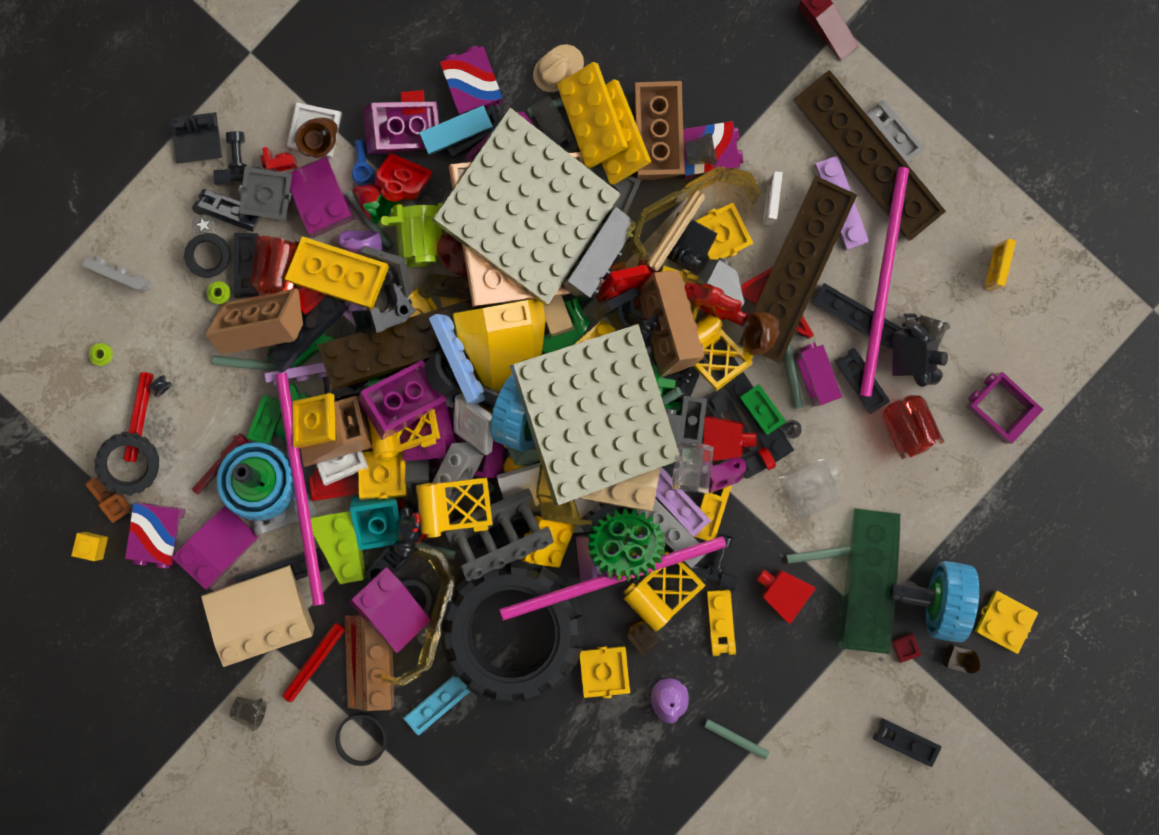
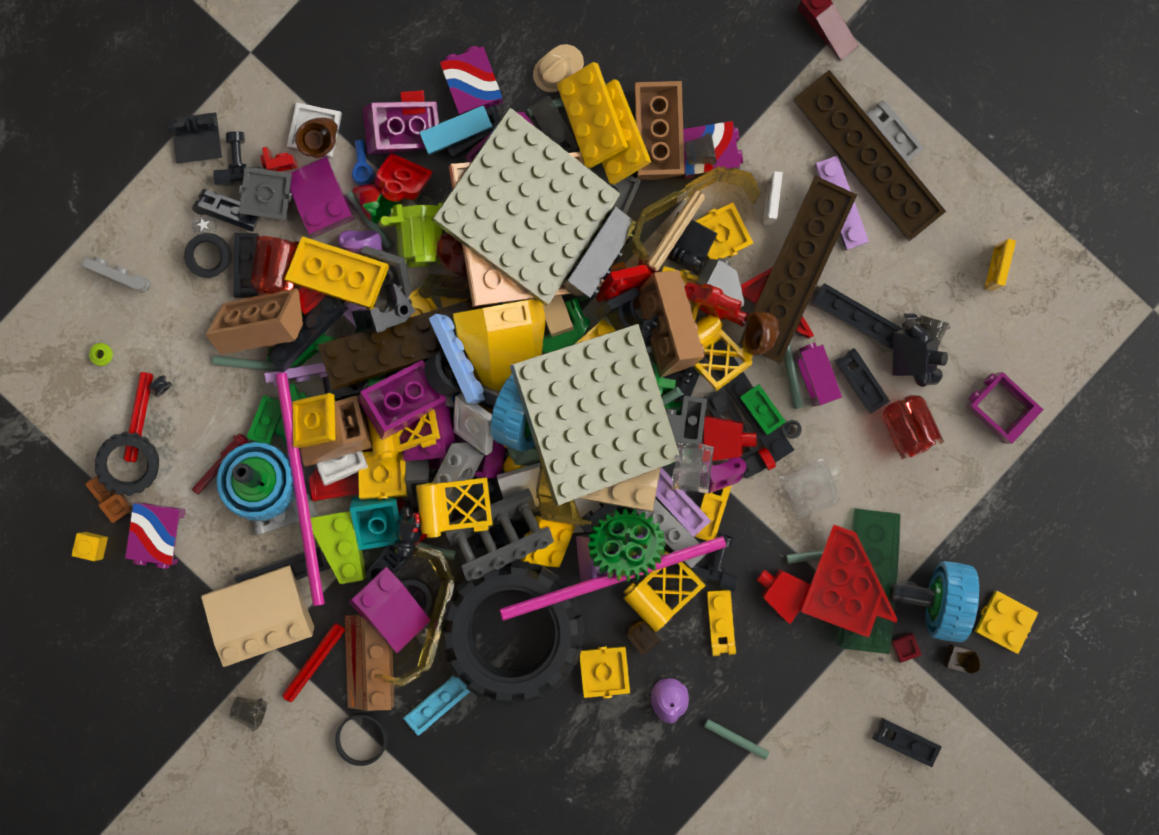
(215, 547): magenta slope -> none
(226, 292): lime plate -> none
(846, 586): none -> red wing
(884, 282): dark pink piece -> none

